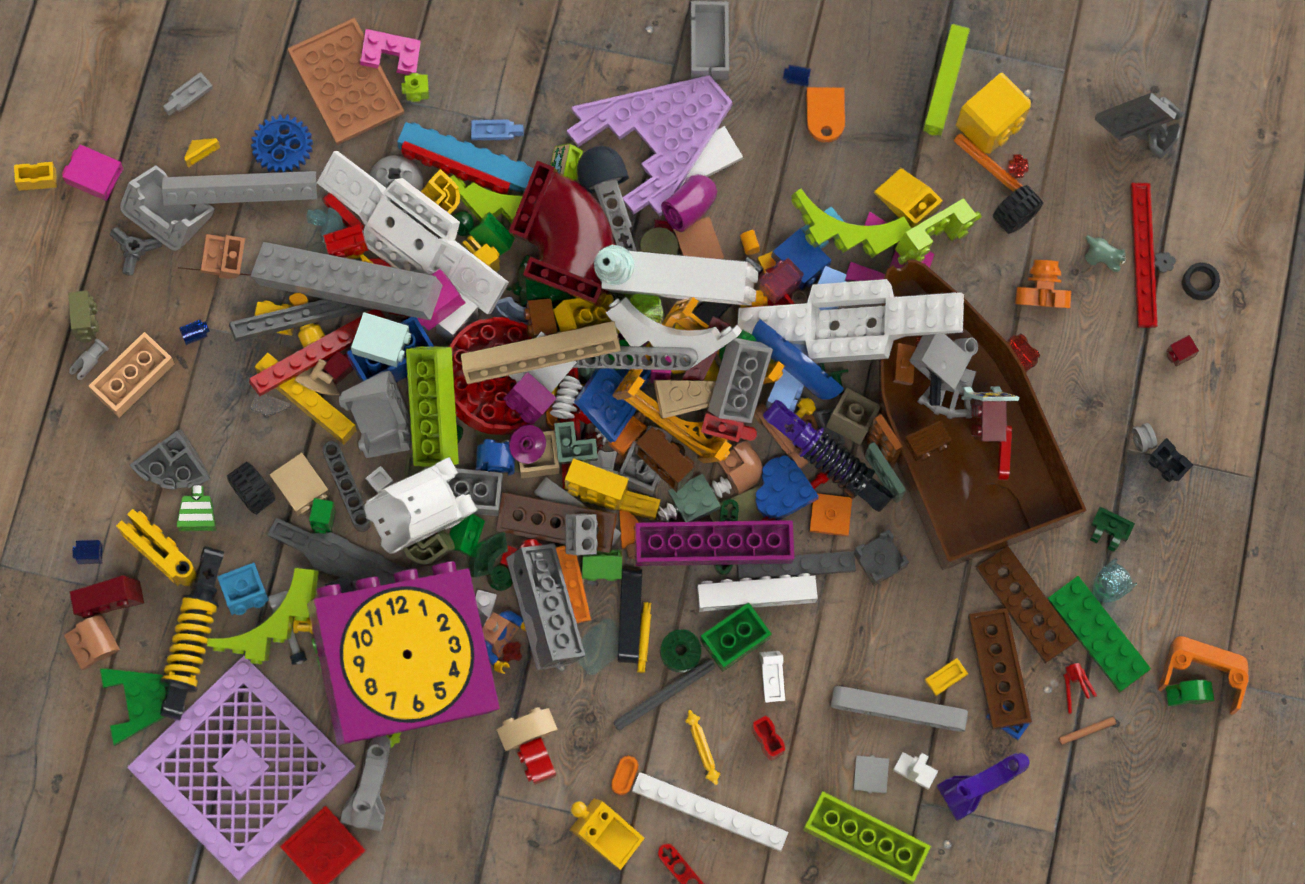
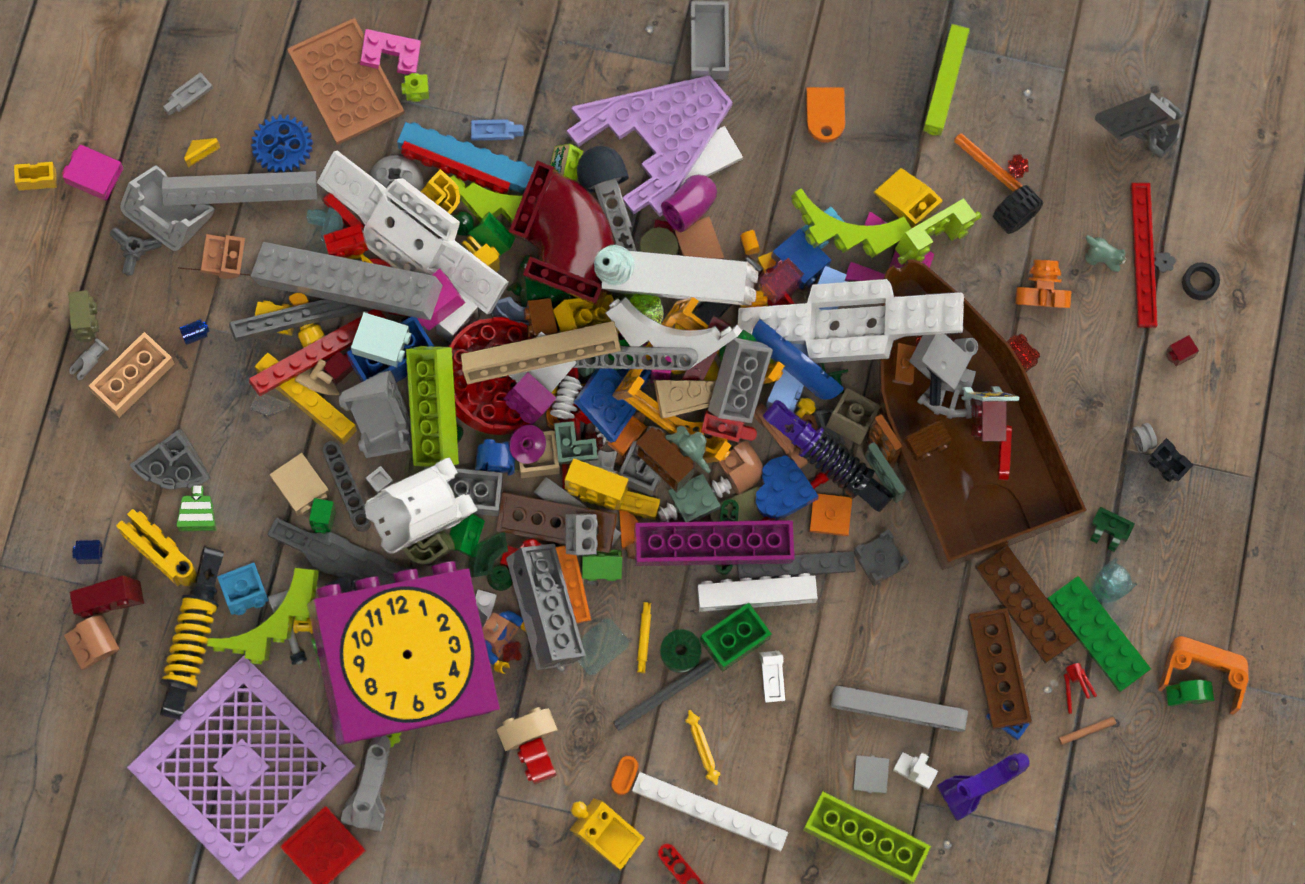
(143, 699): green wing -> none
(251, 487): black tyre -> none
(630, 615): black beam -> none
(690, 445): none -> sand green animal
(771, 743): red brick -> none
(797, 75): clear blue brick -> none
(946, 677): yellow tile -> none
(994, 114): yellow plate -> none

